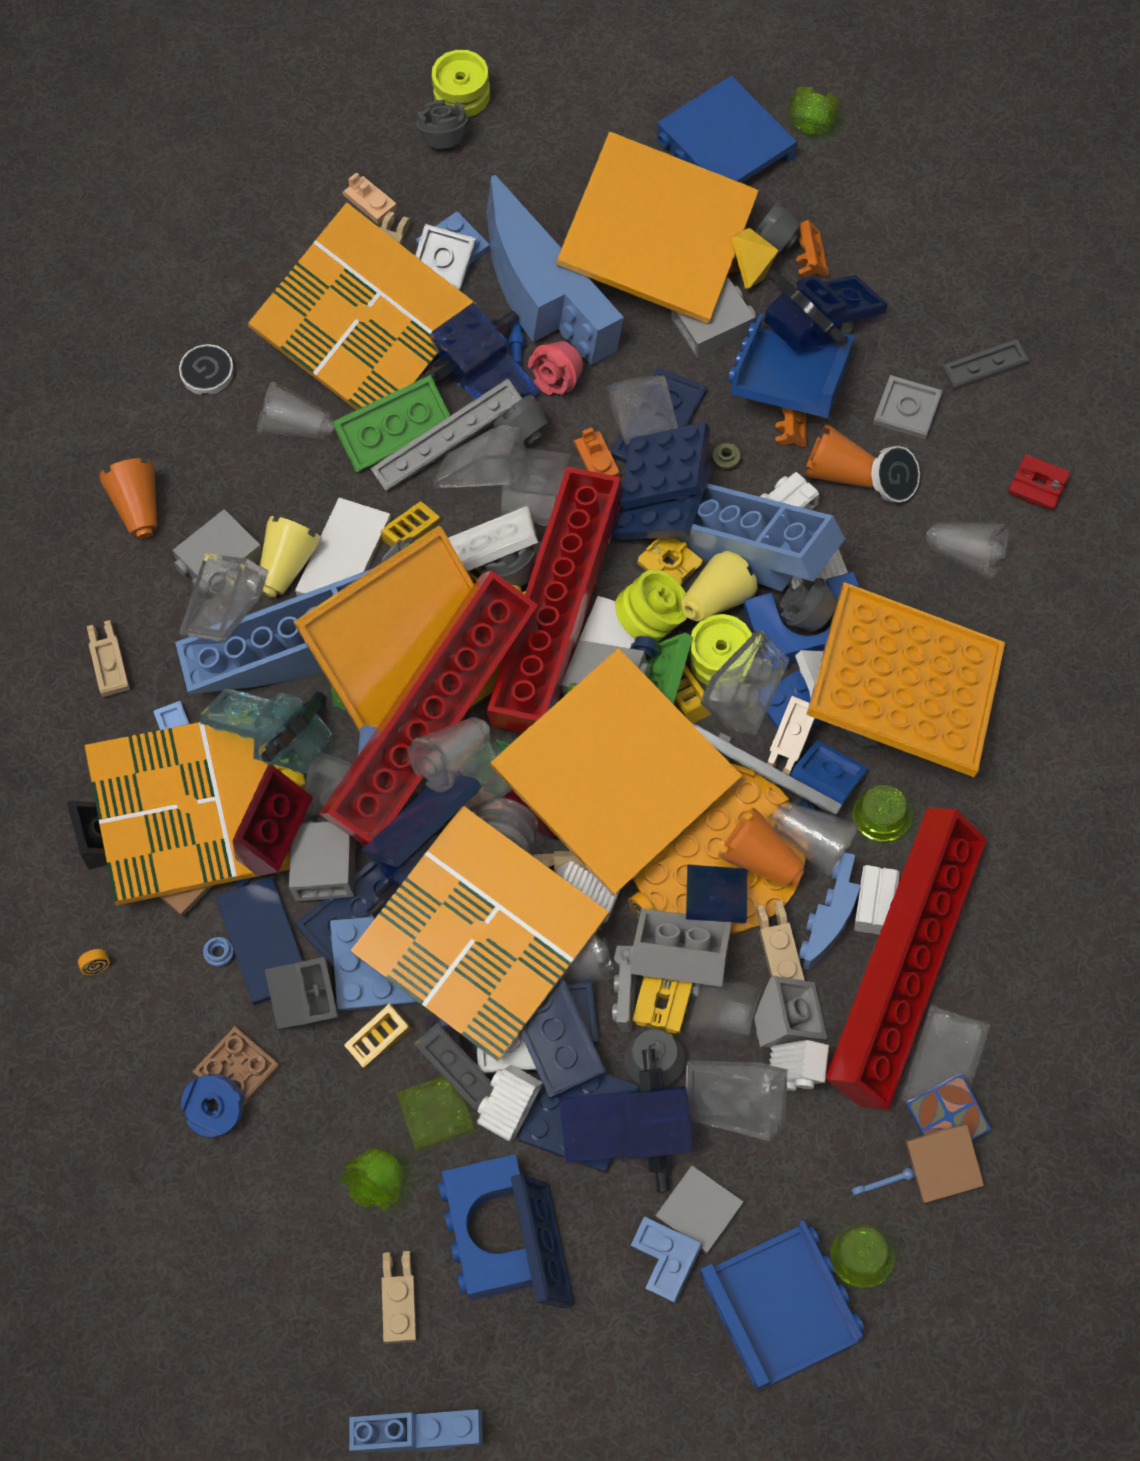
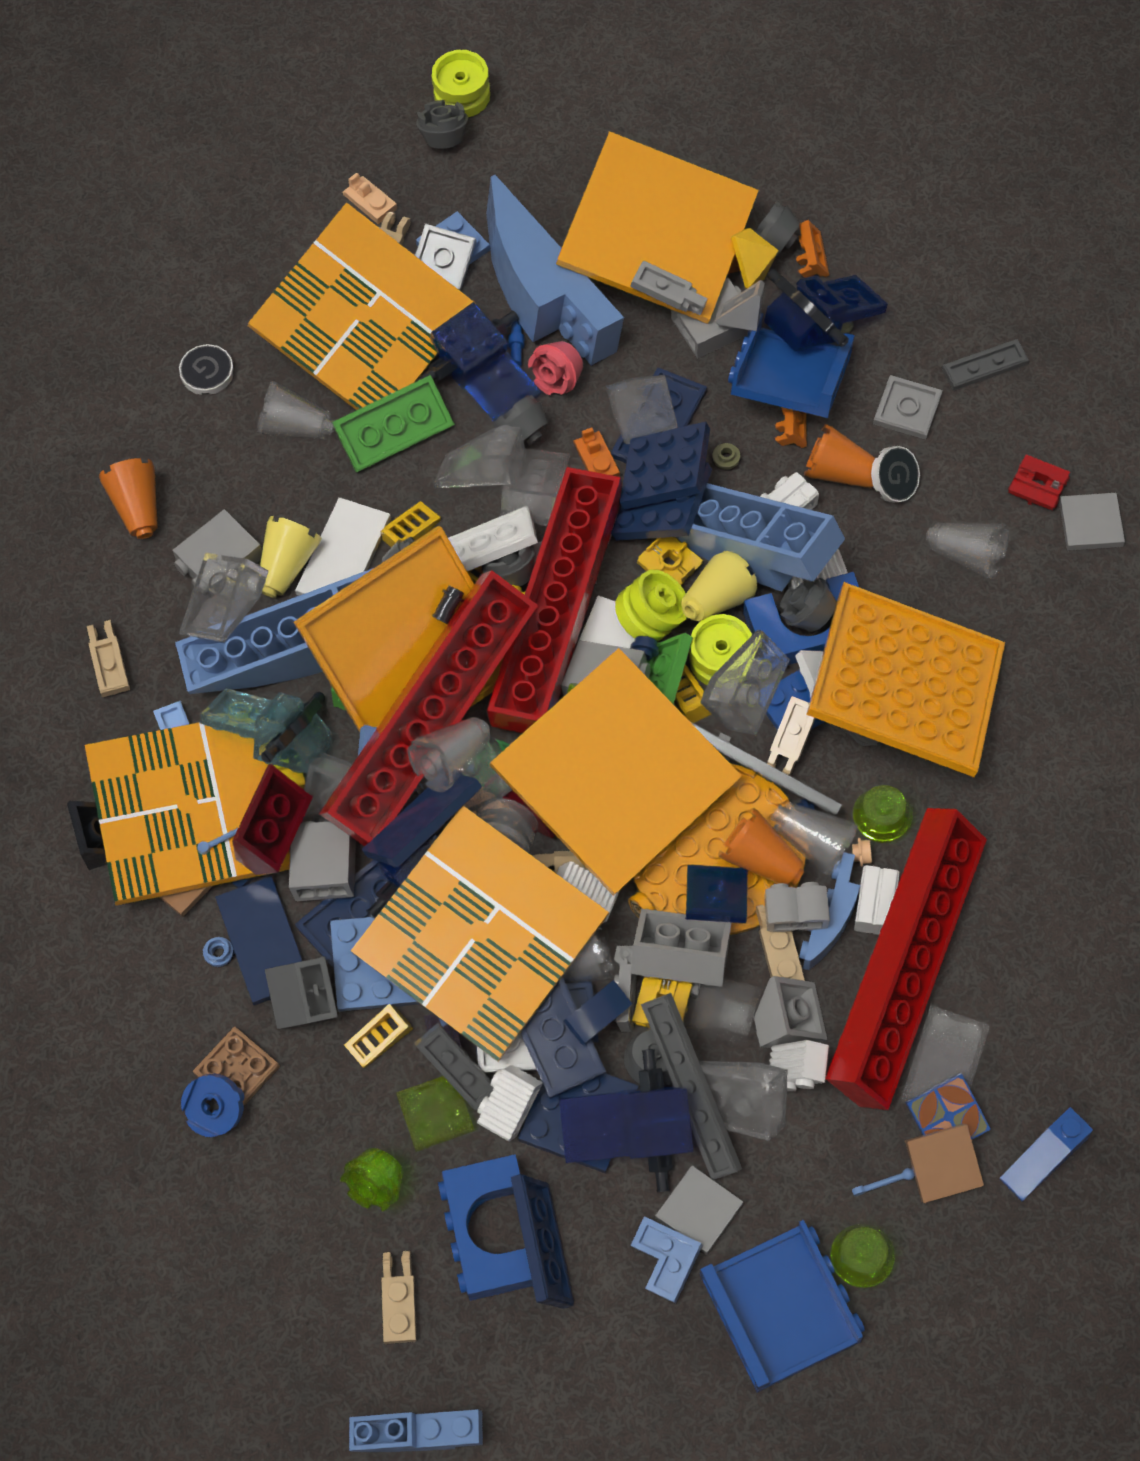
(93, 962): light orange tile -> none
(204, 847): none -> medium blue hinge
(446, 436): light grey tile -> none
(448, 604): none -> black pin
(597, 1012): none -> dark blue slope
(668, 288): none -> light grey hinge
(687, 1072): none -> dark grey tile
(726, 133): blue panel -> none
(743, 309): none -> light grey slope
(797, 907): none -> light grey brick
(812, 111): clear neon green cone -> none
(829, 772): blue plate -> none
(862, 852): none -> light nougat plate
(1046, 1154): none -> slope
(1091, 521): none -> light grey tile

